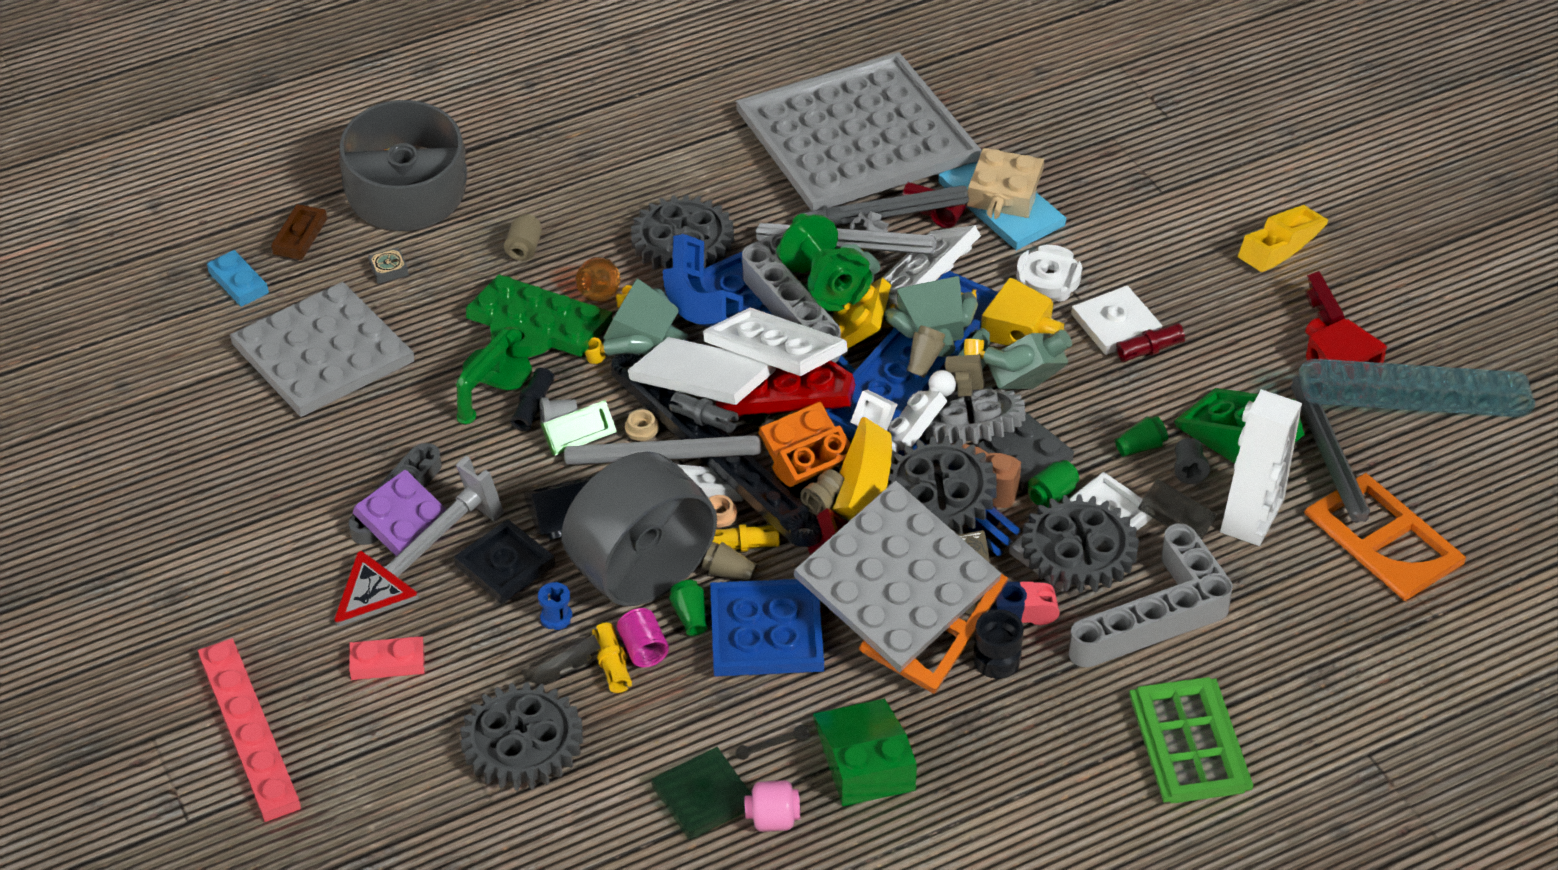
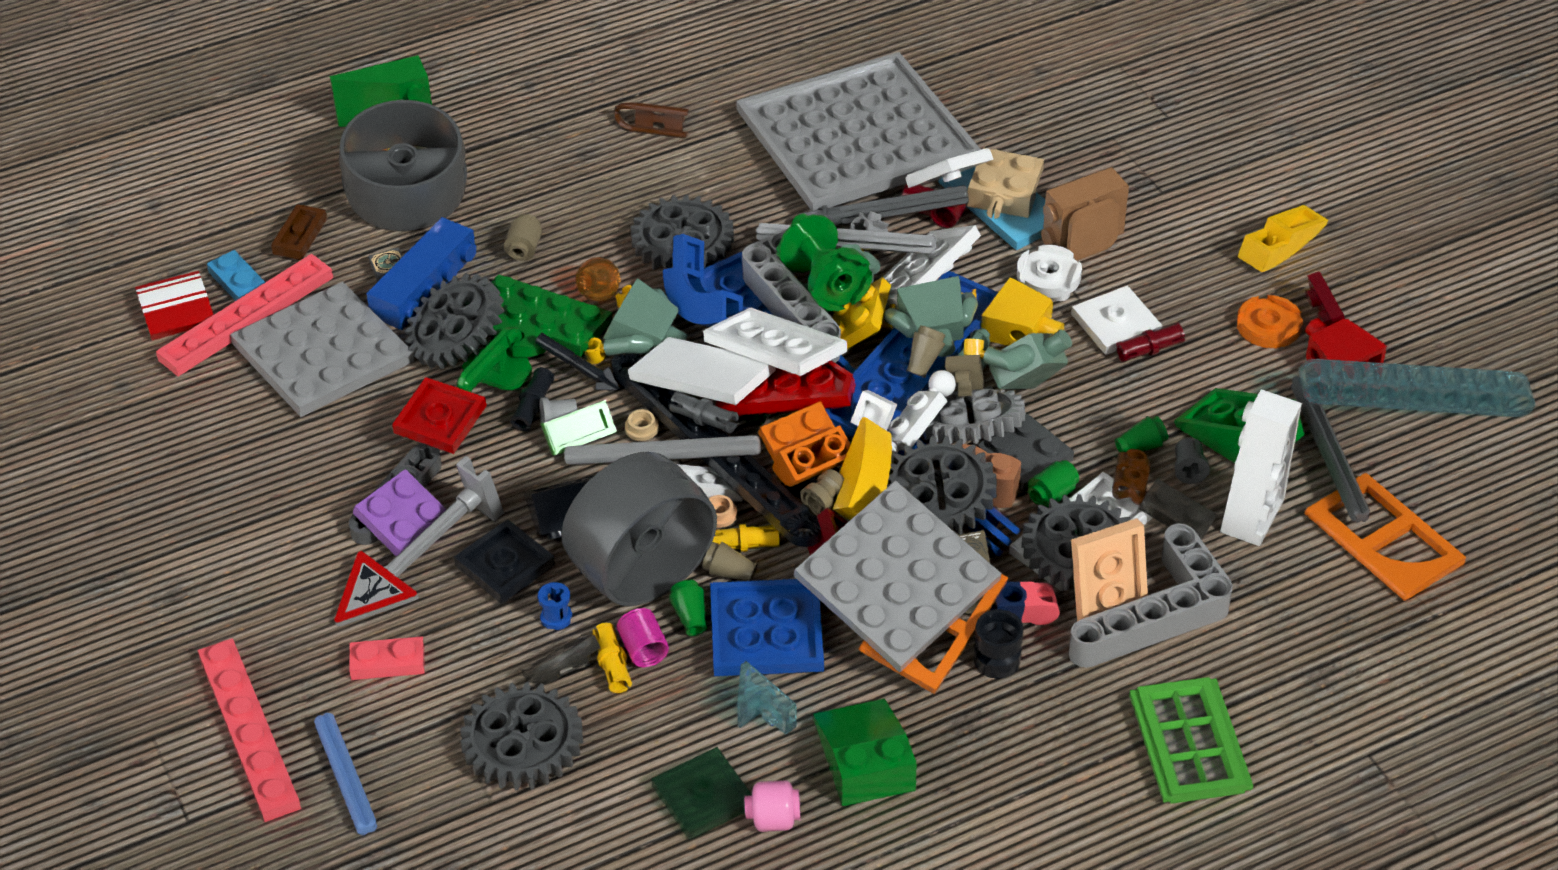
(174, 304): none -> red slope
(260, 303): none -> coral plate
(345, 774): none -> medium blue axle
(377, 84): none -> green slope
(429, 262): none -> blue brick
(439, 415): none -> red tile
(454, 321): none -> dark grey gear
(604, 379): none -> black piece
(646, 116): none -> reddish brown piece
(761, 696): none -> clear light blue slope
(800, 733): clear smoke hinge -> none
(949, 169): none -> white plate
(1086, 213): none -> medium nougat brick
(1109, 568): none -> light nougat plate
(1133, 477): none -> reddish brown piece
(1269, 321): none -> orange tile

